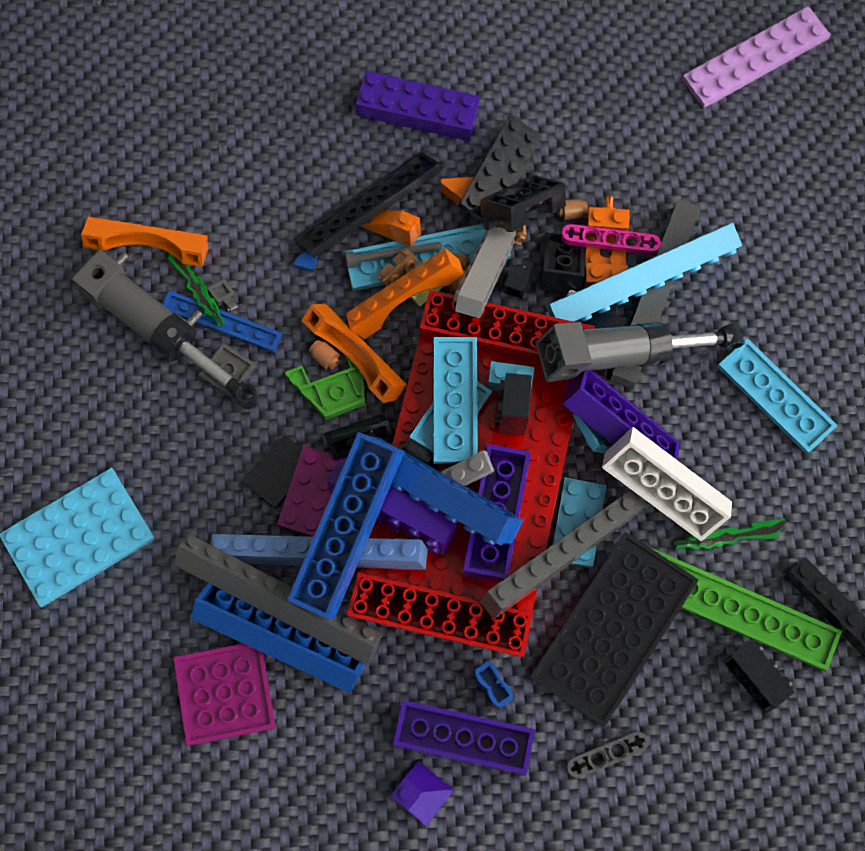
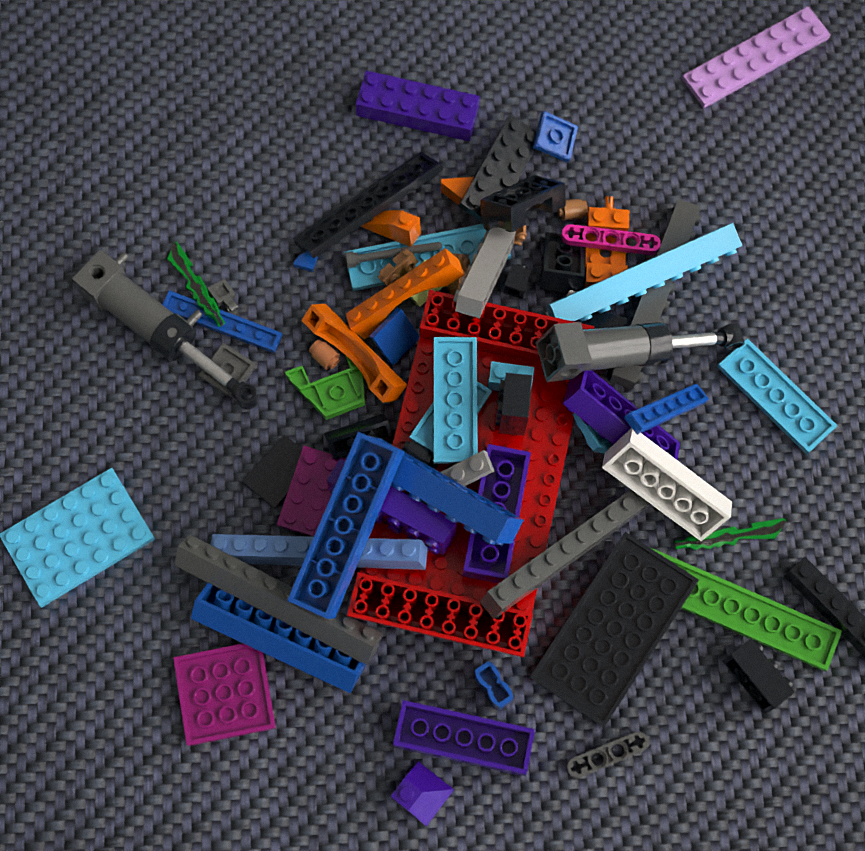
(107, 234): orange arch -> none
(394, 336): none -> blue tile
(555, 136): none -> tile
(577, 505): medium azure plate -> none
(666, 408): none -> blue tile

